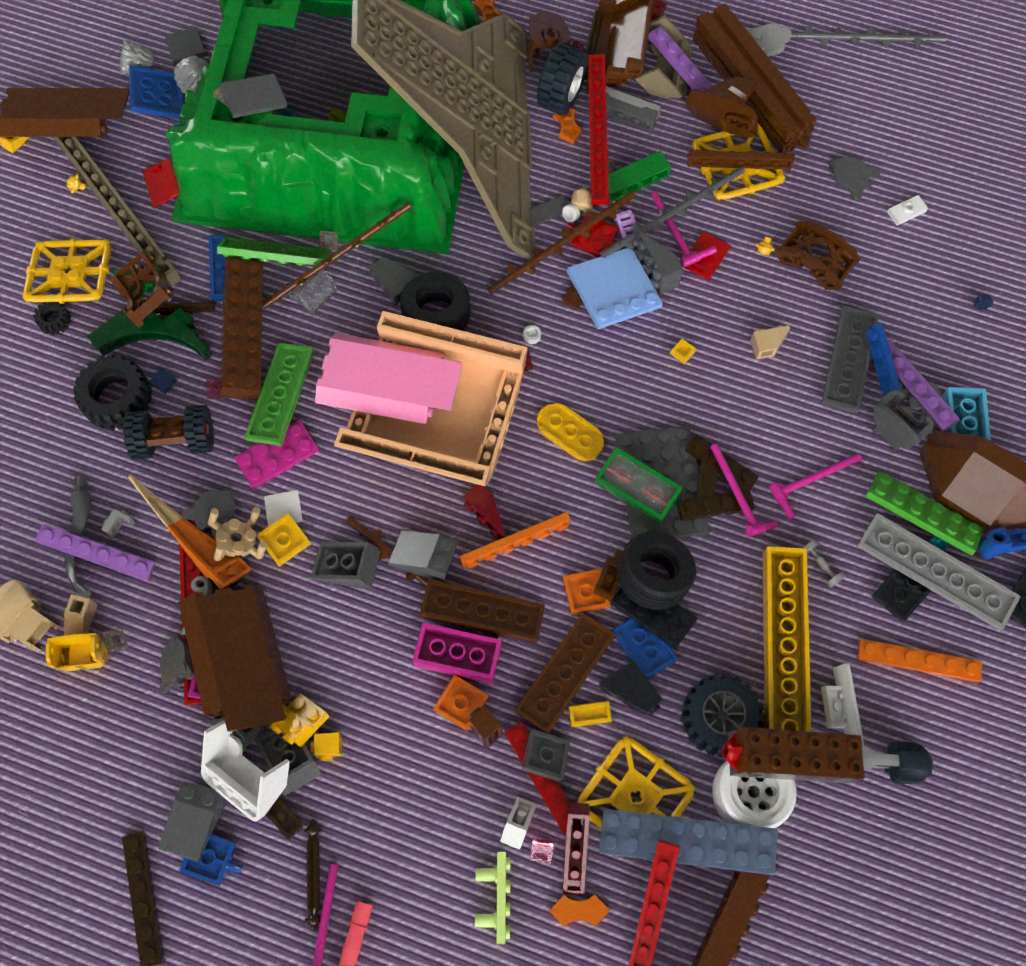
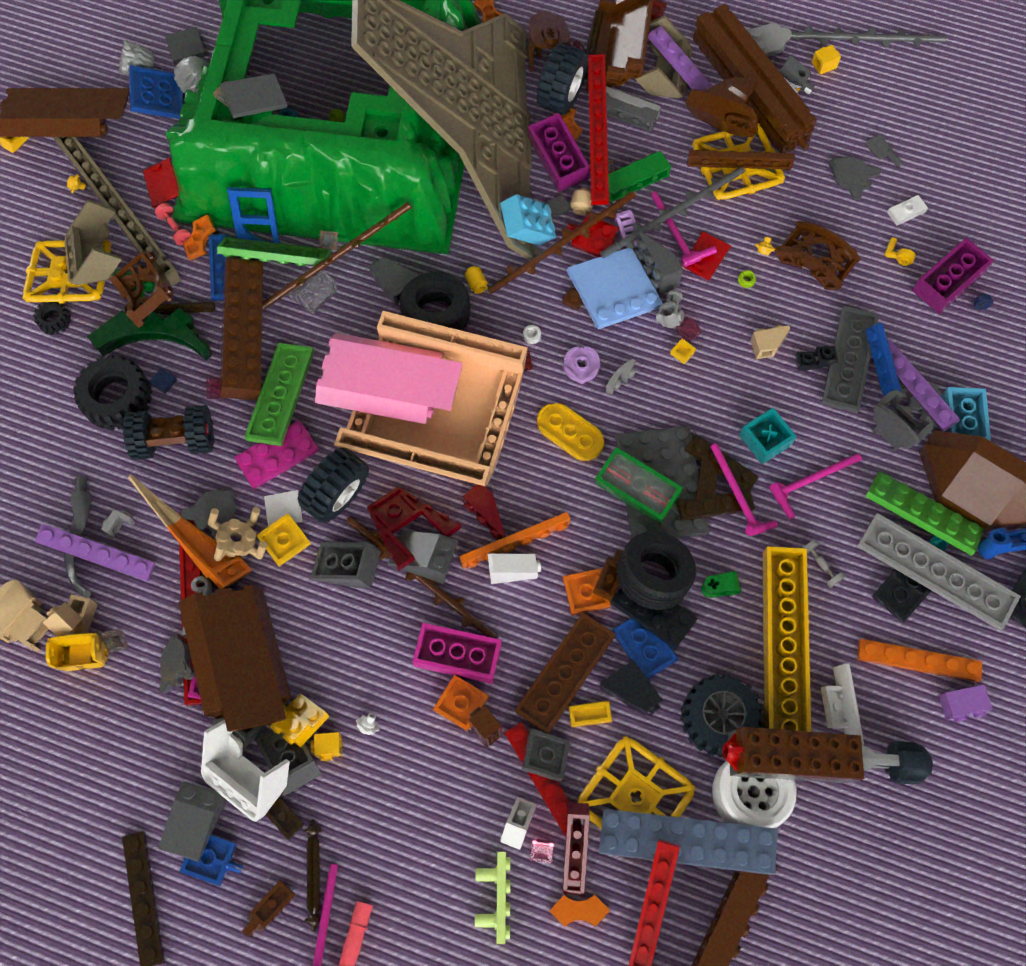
(62, 619): none -> tan brick
(84, 246): none -> dark tan windscreen
(163, 212): none -> coral wheel
(196, 243): none -> orange tile
(239, 219): none -> blue window
(268, 908): none -> reddish brown hinge
(333, 485): none -> black wheel
(368, 724): none -> white plant
(396, 511): none -> dark red wing
(476, 279): none -> yellow brick
(482, 610): reddish brown plate -> none
(513, 567): none -> white slope
(528, 220): none -> medium azure brick
(558, 152): none -> magenta brick
(571, 213): white tile -> none
(577, 373): none -> lavender plate
(622, 374): none -> light grey slope
(670, 312): none -> light grey connector
(688, 330): none -> clear pink plate
(725, 585): none -> green piece
(747, 275): none -> lime plate
(767, 435): none -> teal brick
(797, 75): none -> dark grey torso
(820, 358): none -> black slope
(826, 59): none -> yellow brick
(881, 149): none -> dark grey piece
(903, 256): none -> yellow plate
(952, 275): none -> magenta brick
(965, 703): none -> medium lavender brick

